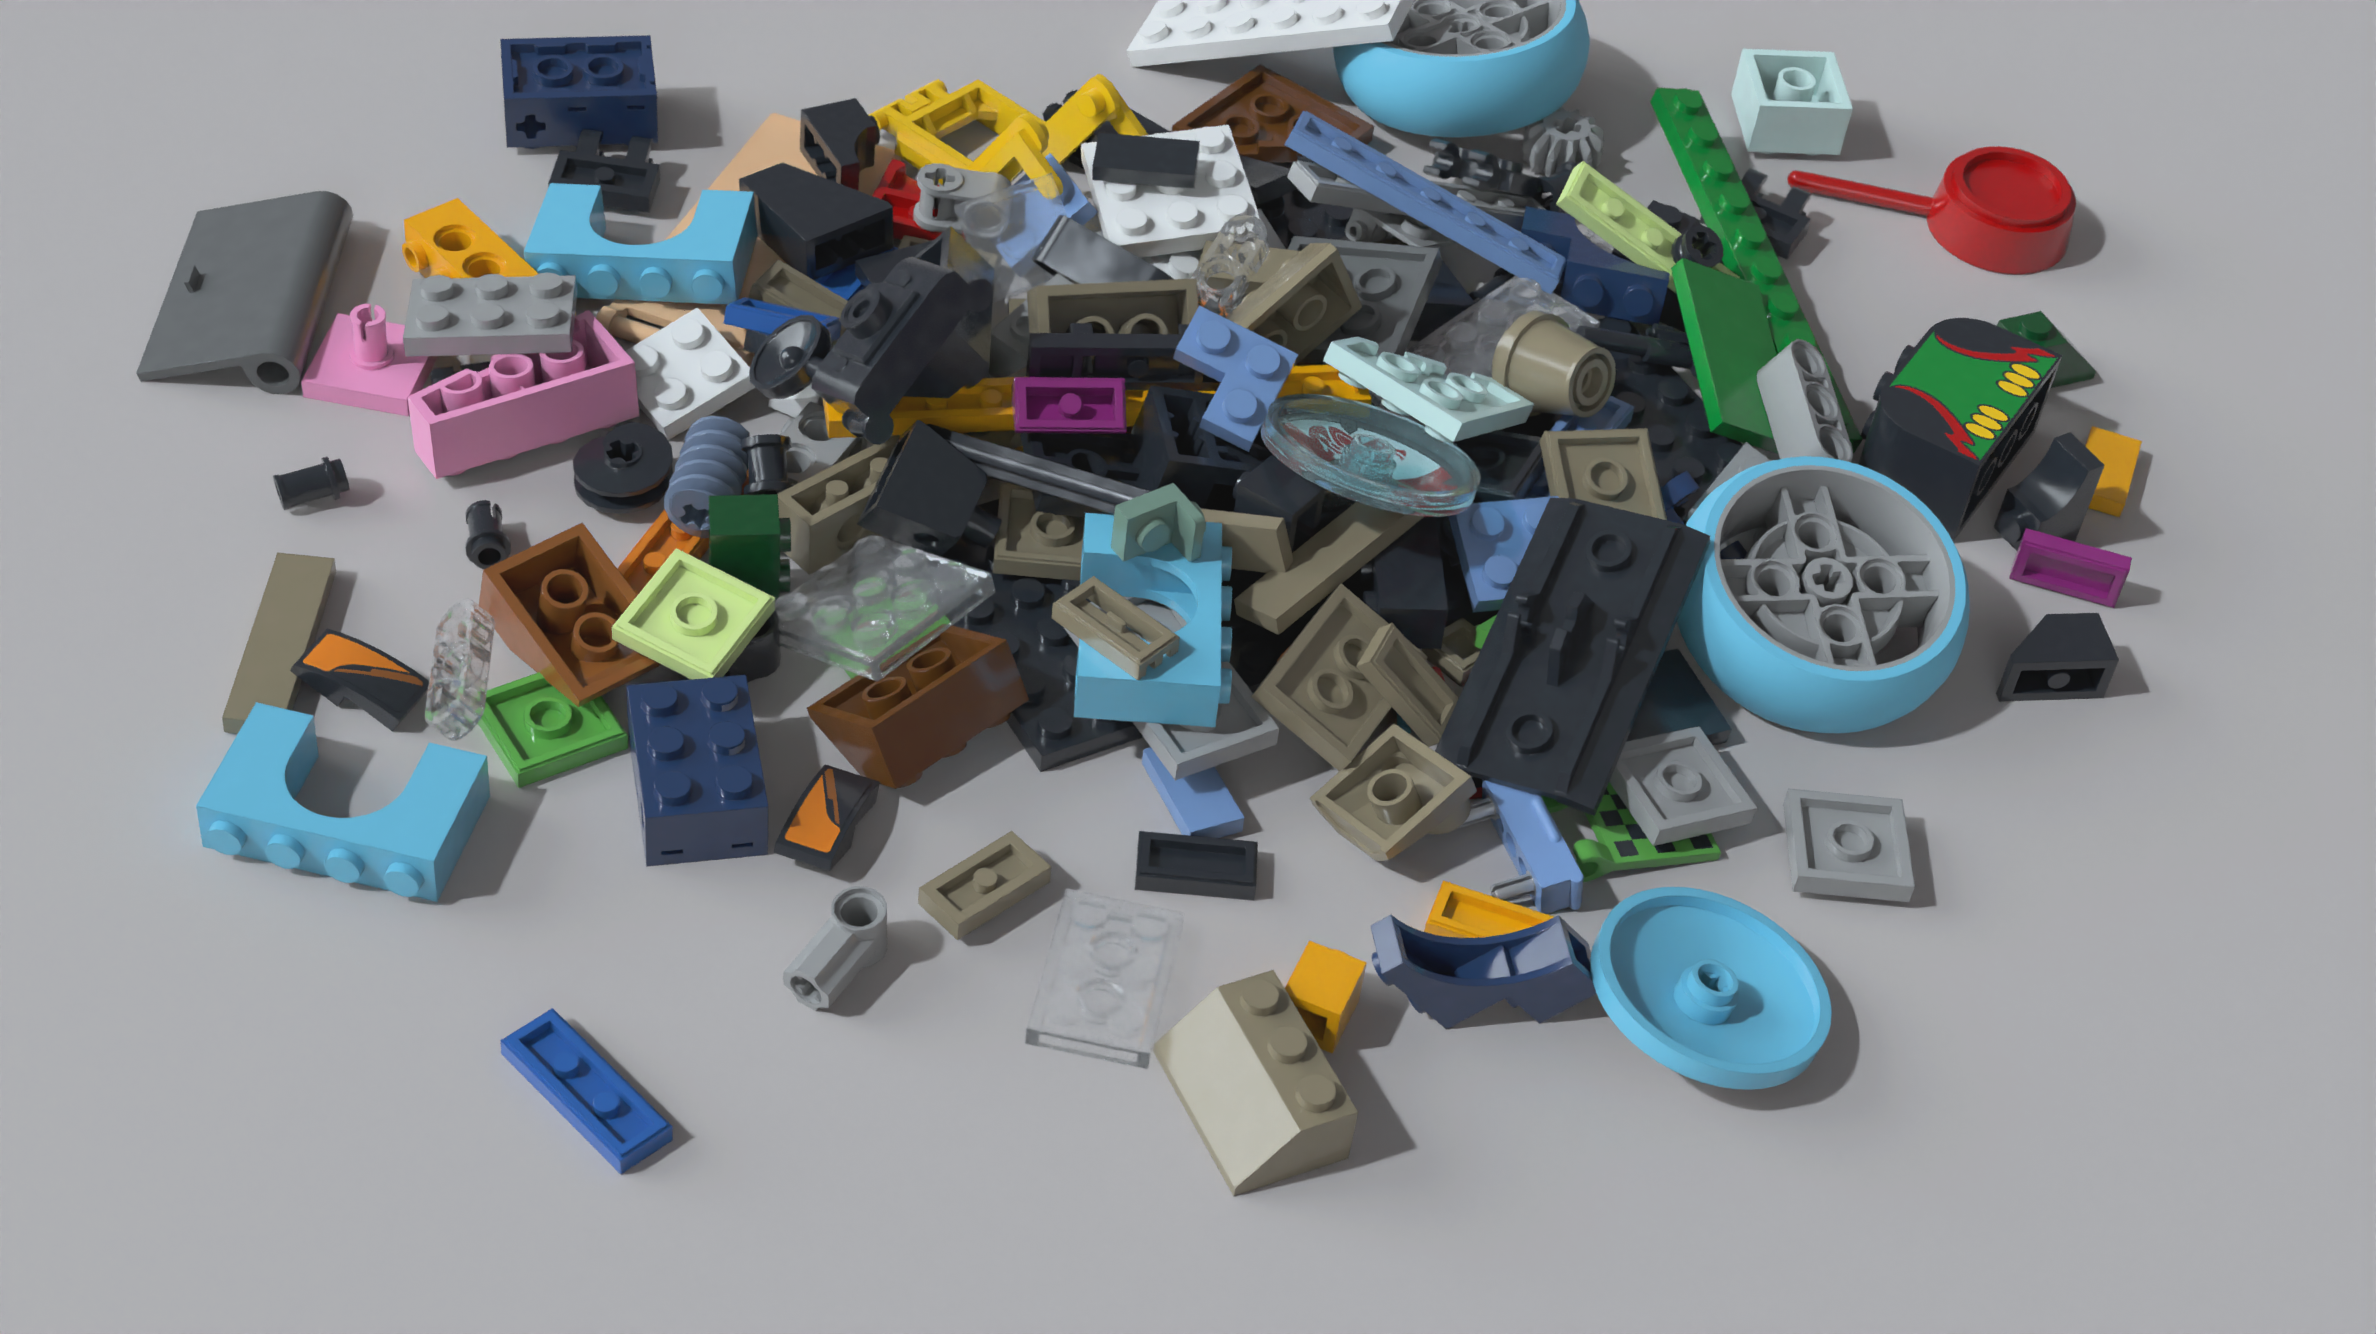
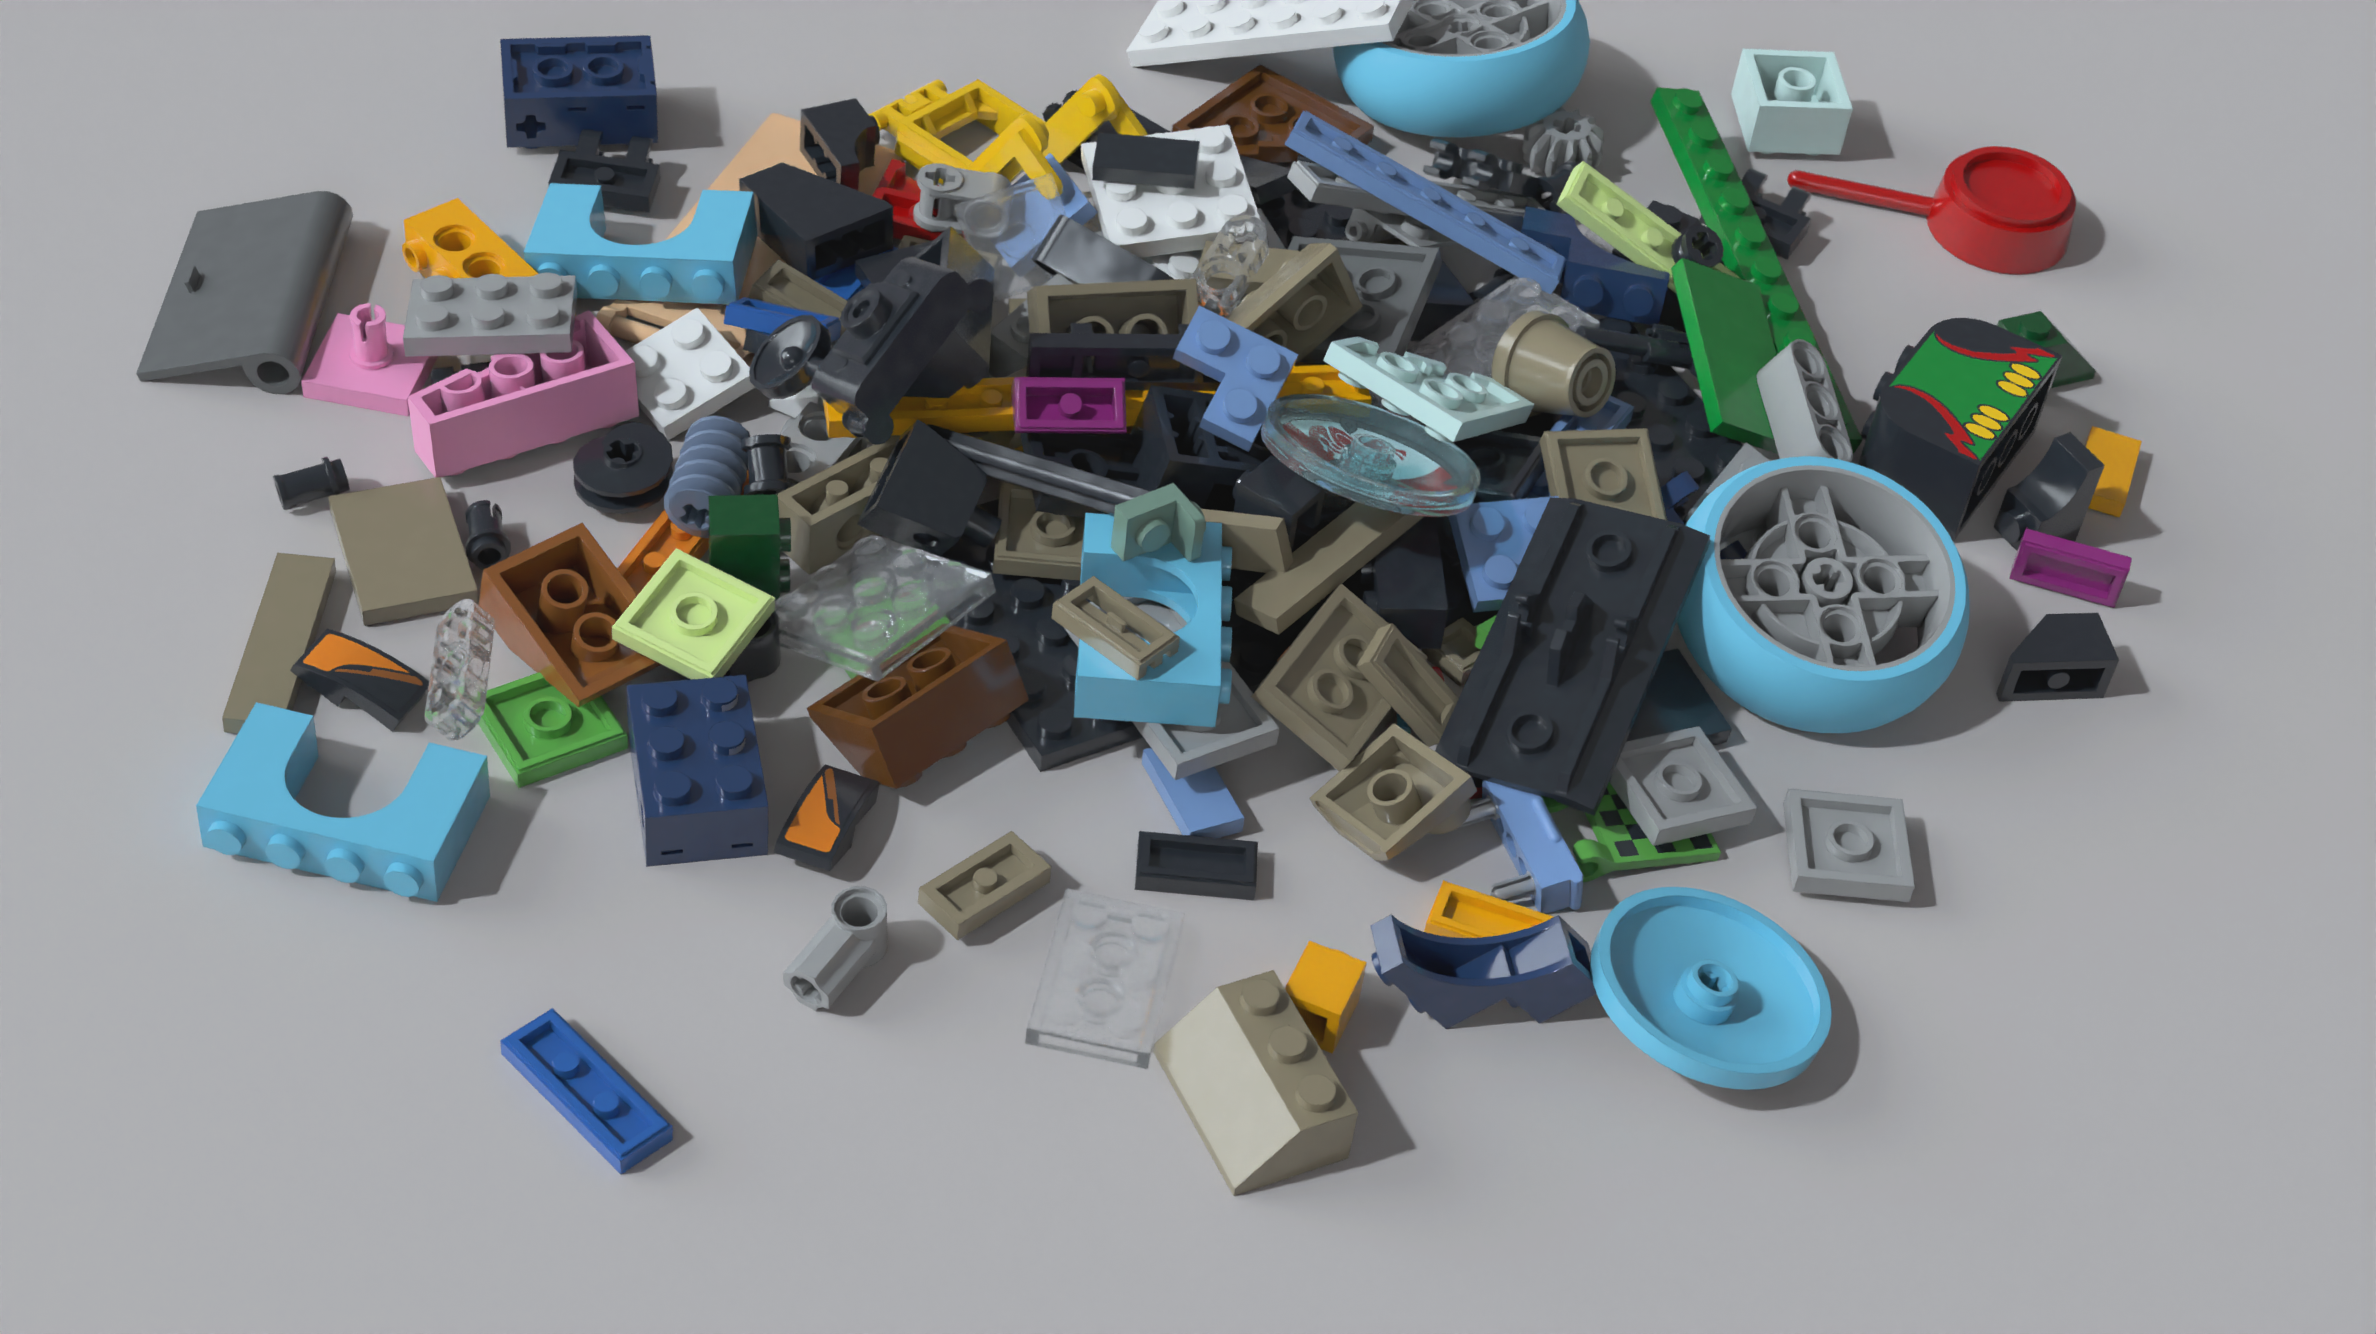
(402, 550): none -> dark tan tile

